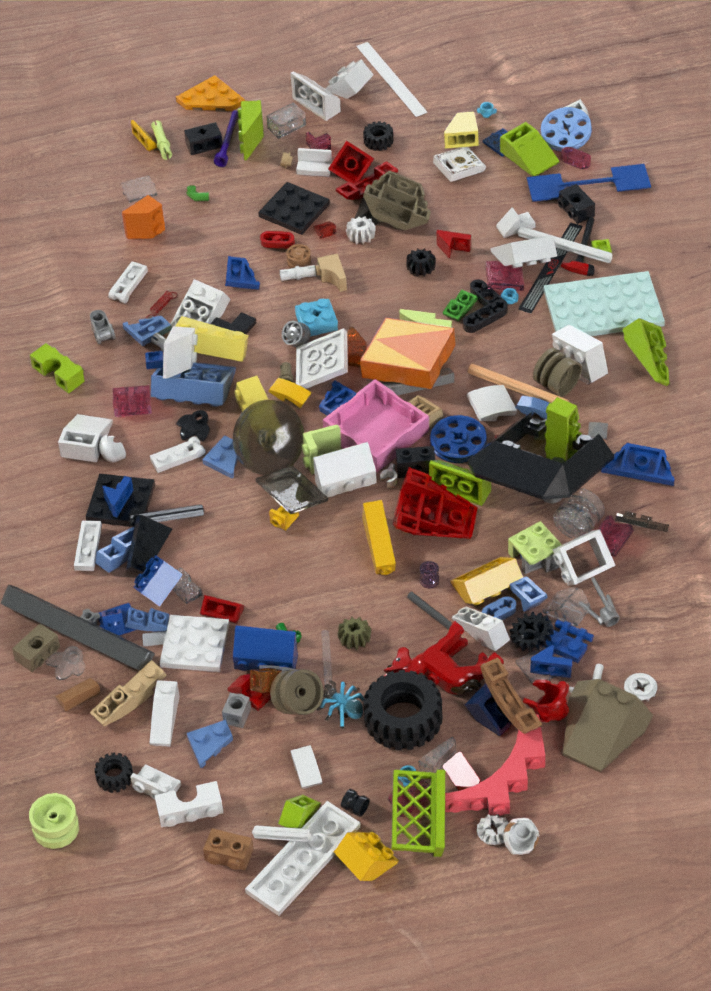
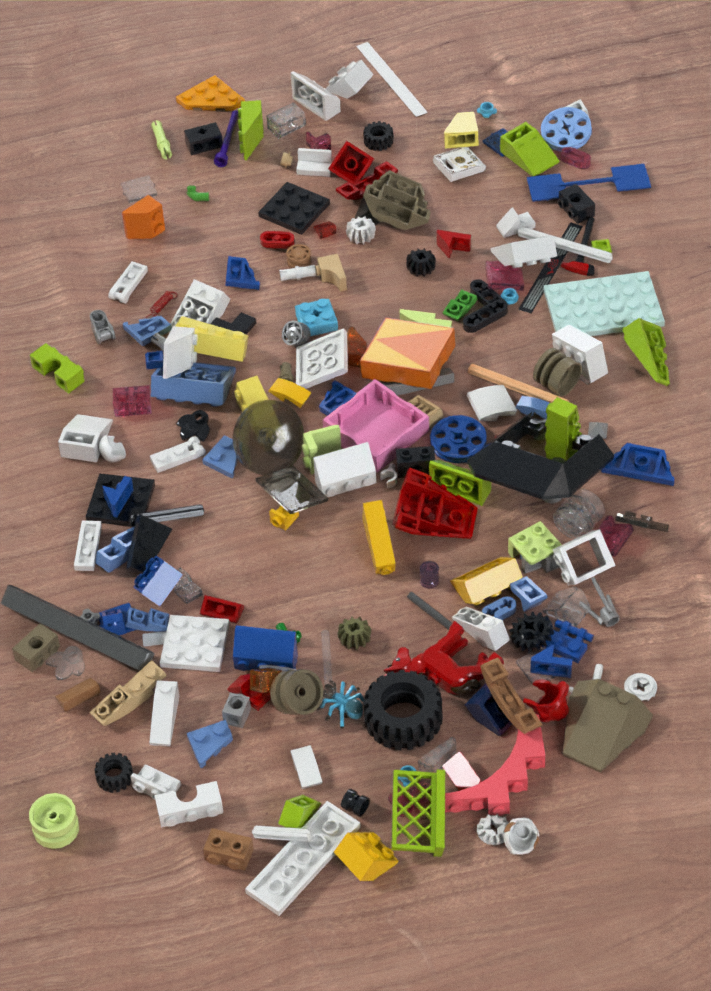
(142, 136): yellow slope -> none

